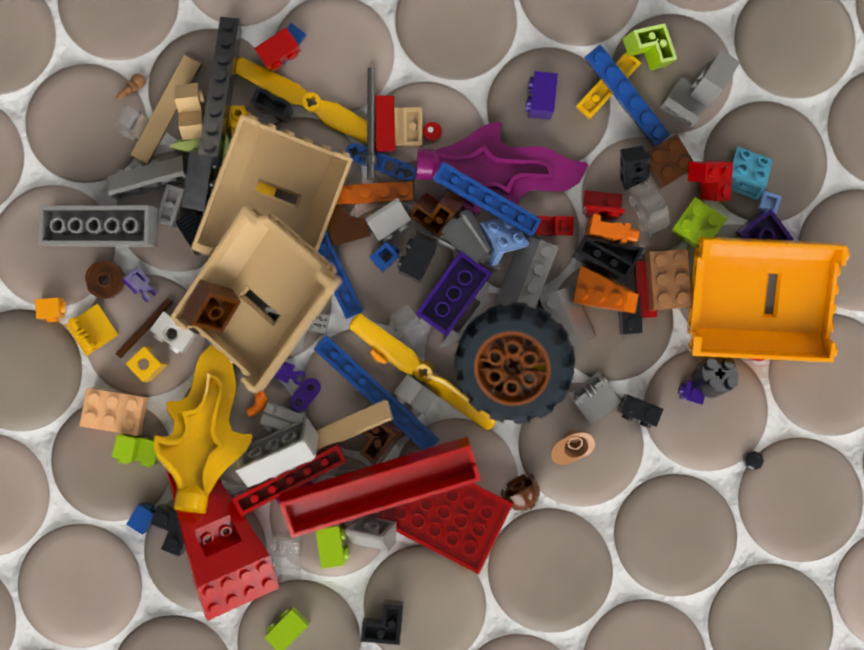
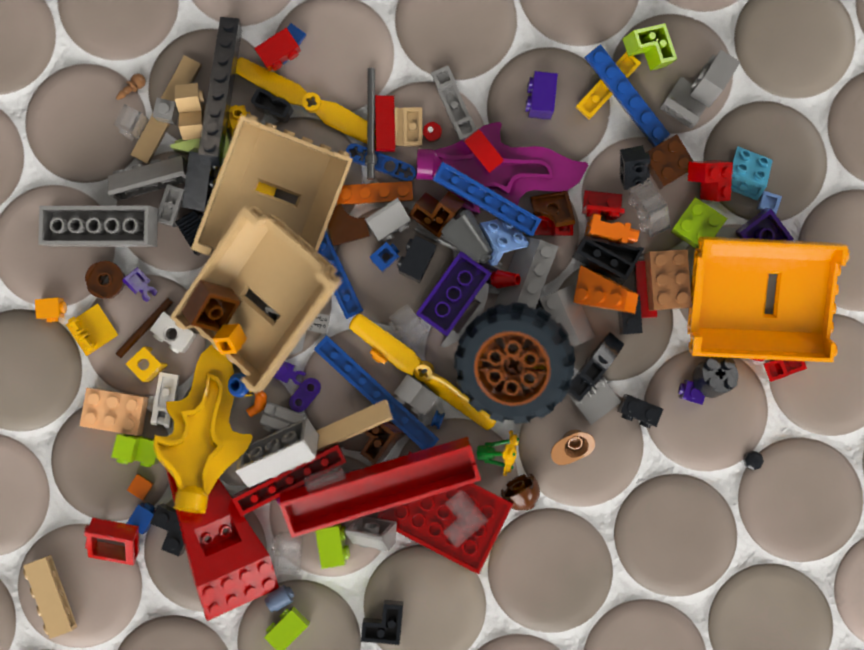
(50, 597): none -> tan brick
(116, 532): none -> red window
(140, 487): none -> orange tile
(165, 111): none -> light grey brick
(165, 392): none -> white plate
(229, 338): none -> light orange brick
(237, 387): none -> blue head
(279, 598): none -> sand blue brick
(324, 478): none -> clear tile
(437, 419): none -> blue bush
(453, 102): none -> light grey slope
(468, 521): none -> clear brick
(483, 150): none -> red slope
(487, 452): none -> plant
(504, 279): none -> red cone
(555, 207): none -> reddish brown tile
(595, 366): none -> black slope
(782, 368): none -> red slope

